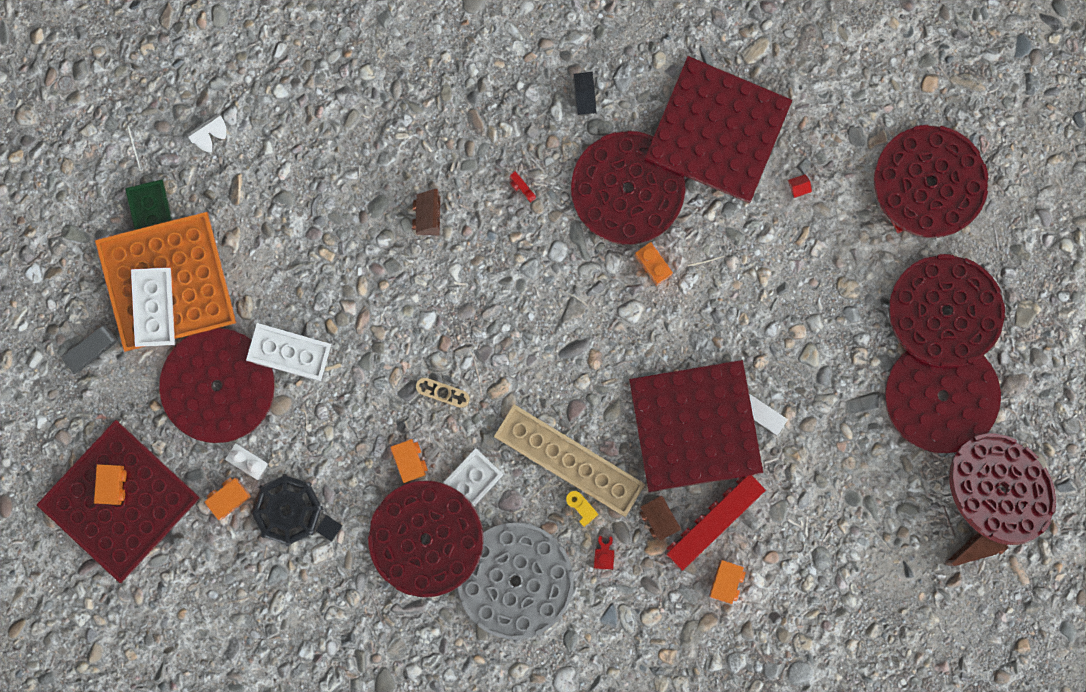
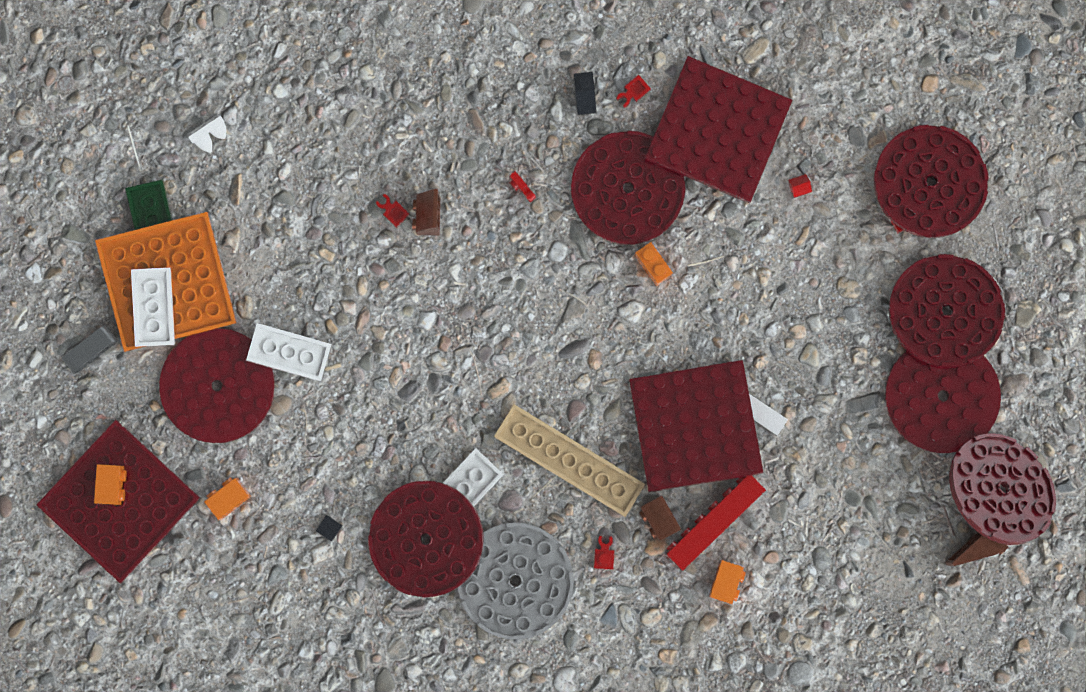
(246, 461): white tile -> none
(292, 519): black plate -> none
(394, 212): none -> red plate
(408, 460): orange brick -> none
(439, 385): tan beam -> none
(577, 501): yellow leg -> none
(635, 89): none -> red plate

